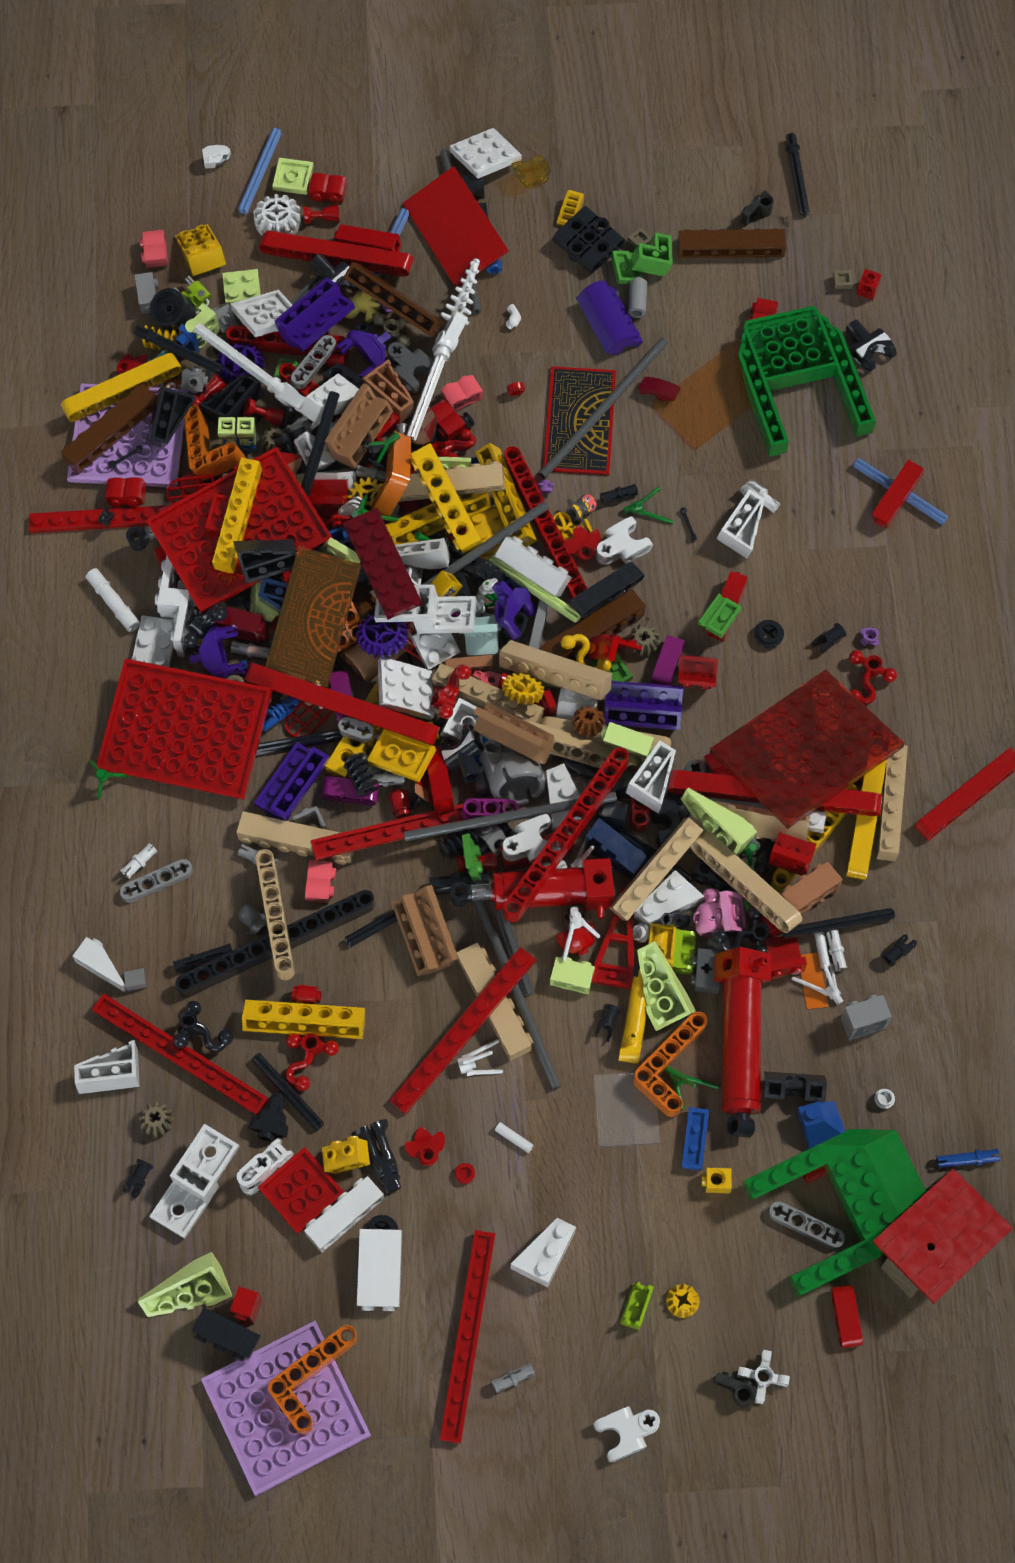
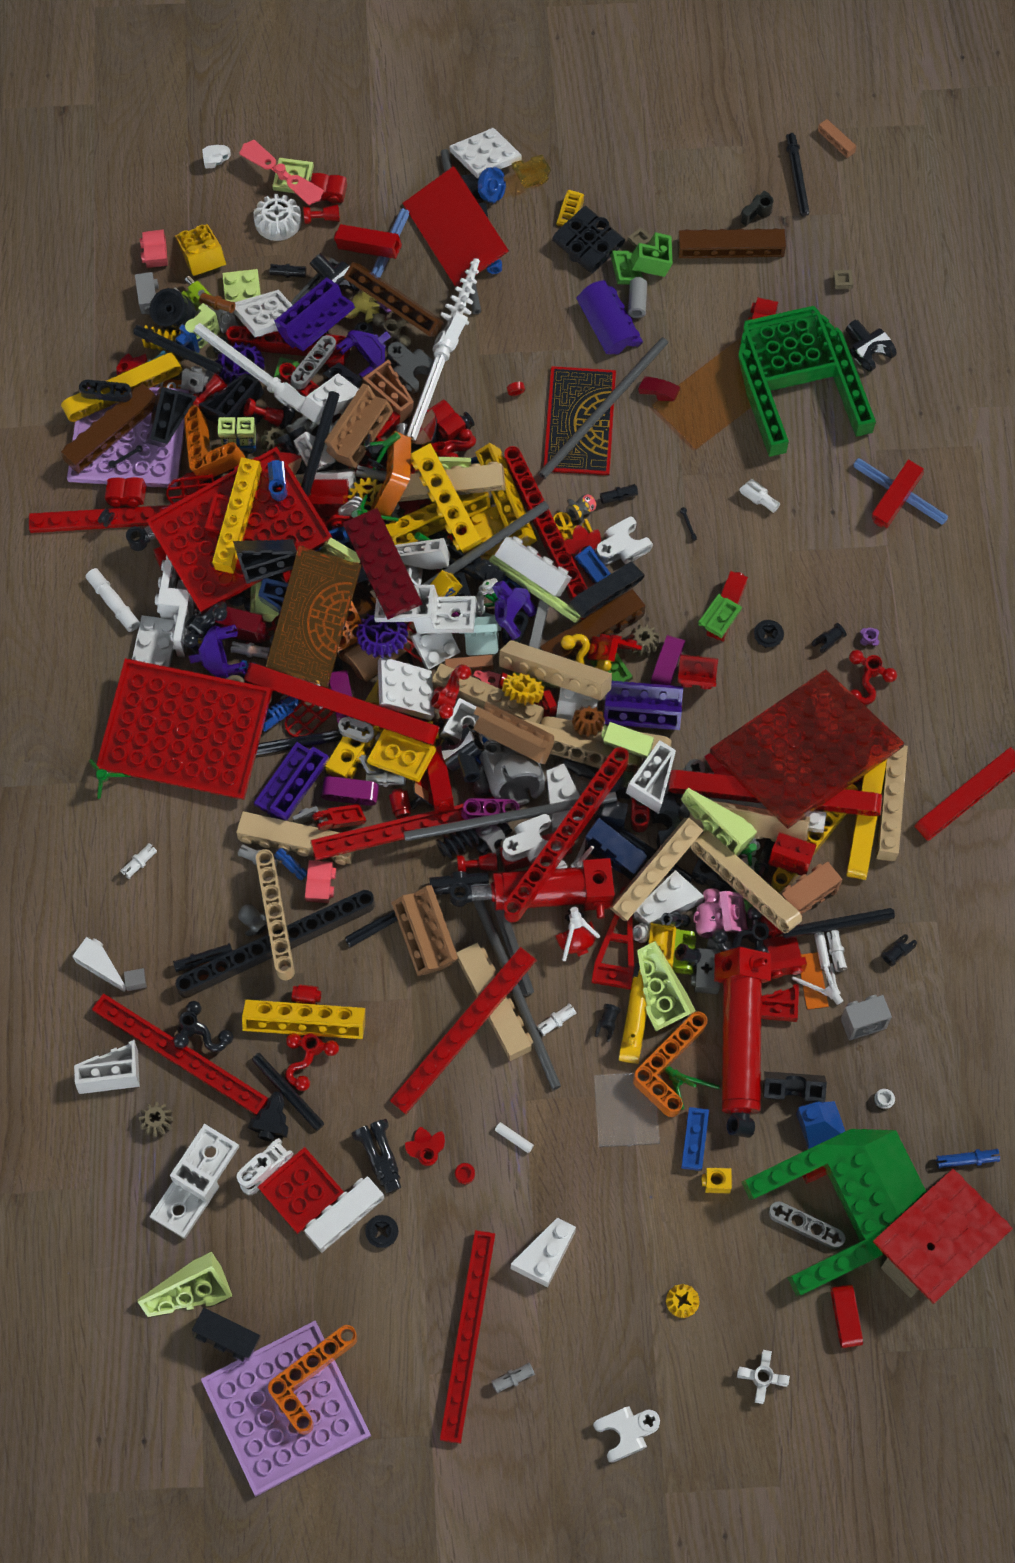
(111, 396): none -> black beam
(137, 1178): black piece -> none
(158, 884): light grey beam -> none
(217, 302): none -> dark orange pin
(245, 1306): red brick -> none
(259, 171): medium blue axle -> none
(277, 479): none -> blue piece
(288, 270): none -> black pin
(291, 864): none -> blue axle
(304, 189): none -> coral piece
(308, 248): red beam -> none
(340, 817): none -> red hinge
(345, 1155): yellow brick -> none
(359, 774): black piece -> none
(379, 1269): white brick -> none
(462, 393): coral brick -> none
(467, 1061): white plant -> none
(471, 855): bright green plate -> none
(491, 184): none -> blue tile
(514, 318): white arm -> none
(545, 486): medium lavender plate -> none
(556, 1019): none -> white pin
(572, 975): yellowish green brick -> none
(592, 564): none -> blue tile
(636, 1305): lime hinge -> none
(637, 507): green plant -> none
(684, 953): none -> black bush
(728, 1382): pearl dark grey plate -> none
(742, 525): white wedge -> none
(781, 1005): none -> red wing
(837, 138): none -> nougat piece
(869, 284): red brick -> none

